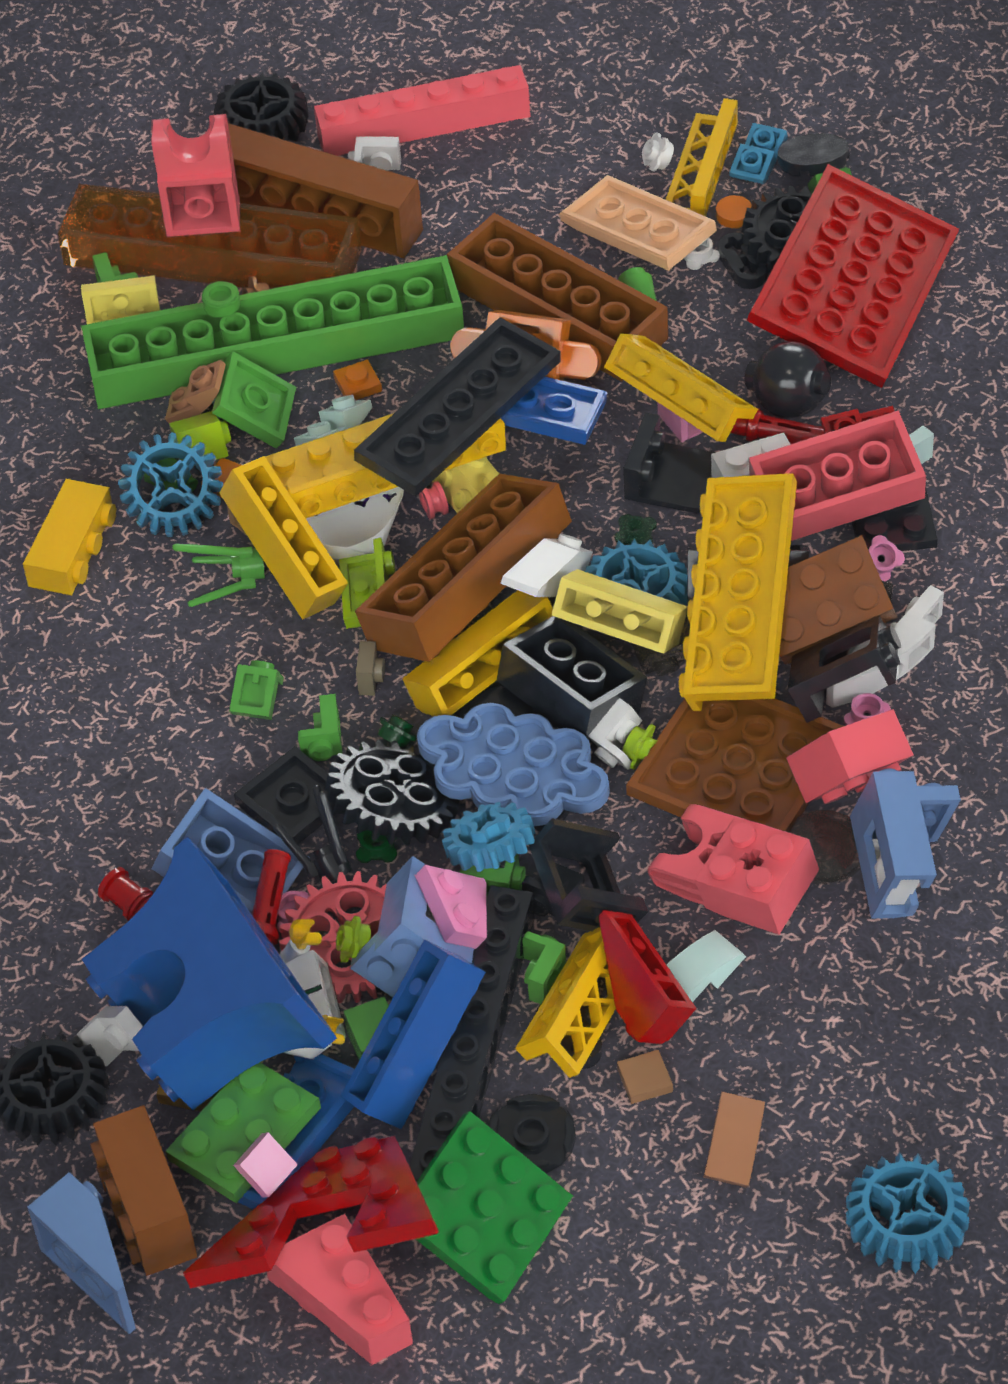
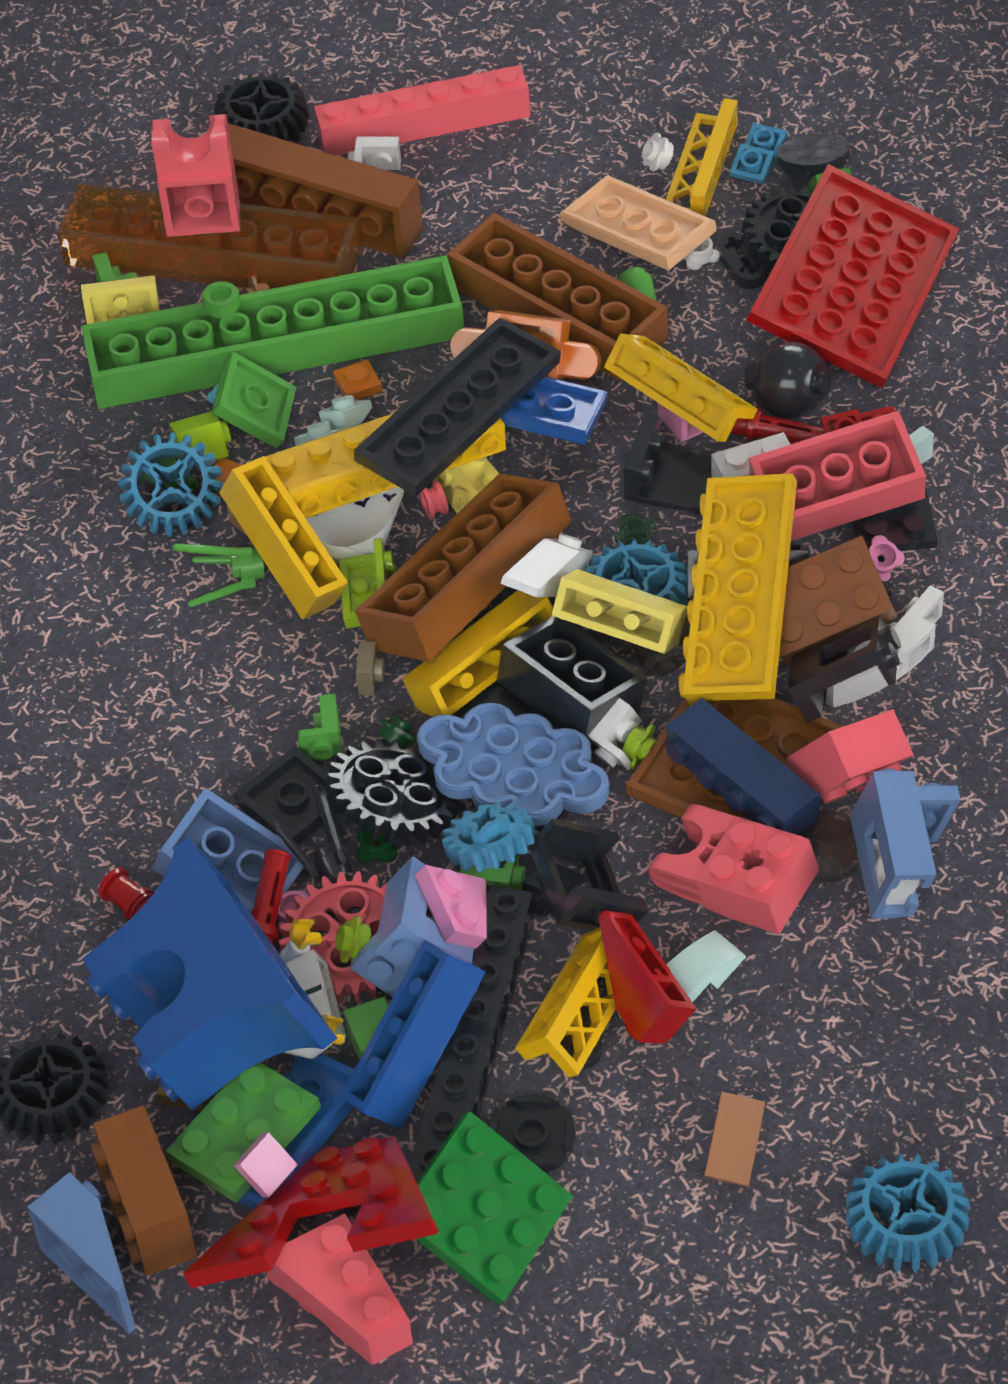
(69, 537): yellow brick -> none
(111, 1032): white bracket -> none
(198, 395): nougat slope -> none
(255, 690): bright green bracket -> none
(546, 963): bright green bracket -> none
(644, 1076): medium nougat tile -> none
(732, 211): orange tile -> none
(740, 770): none -> dark blue brick
(864, 704): bright pink plate -> none

